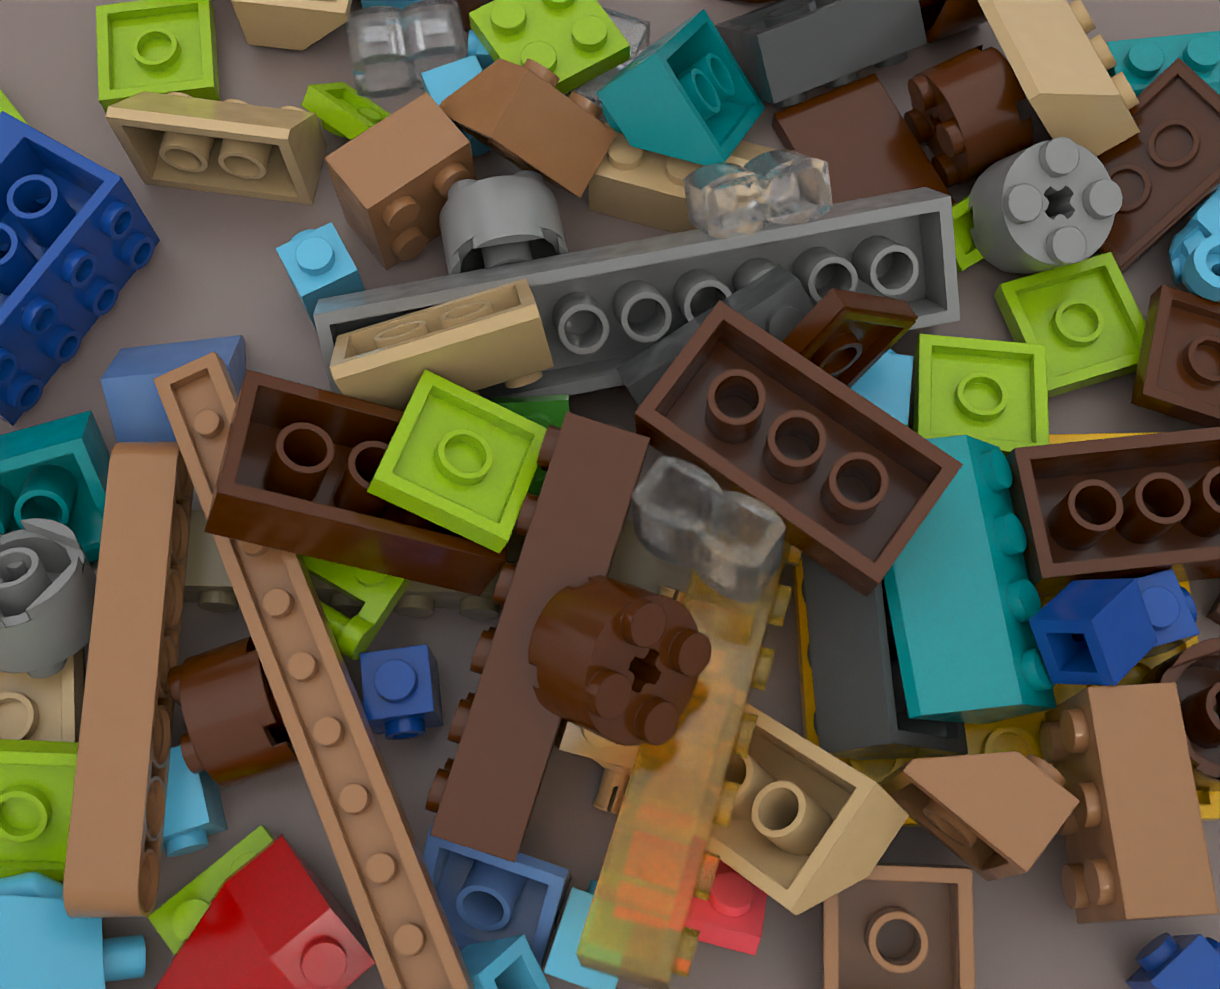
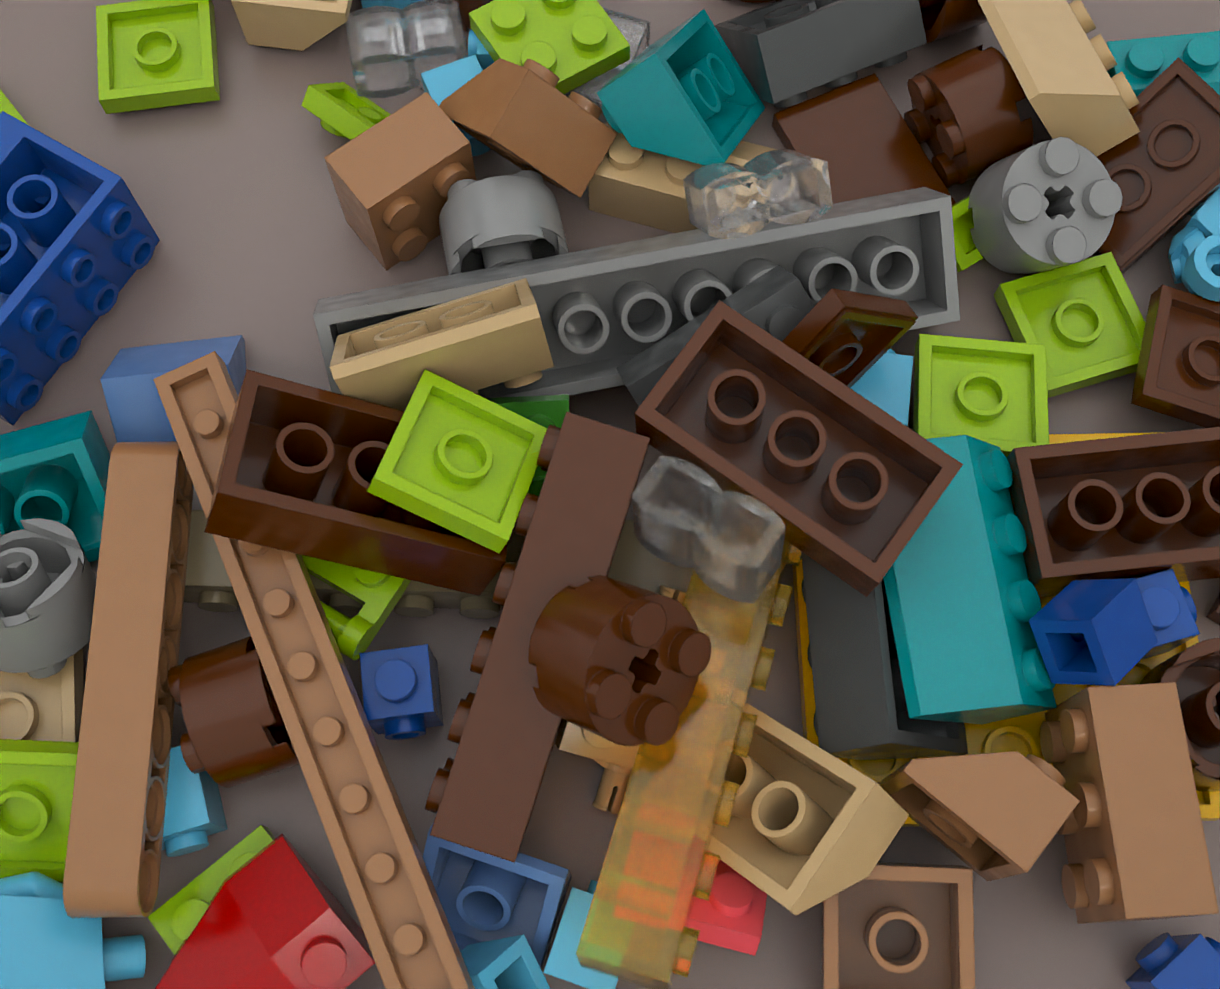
(221, 145): tan slope -> none
(319, 266): medium azure brick -> none

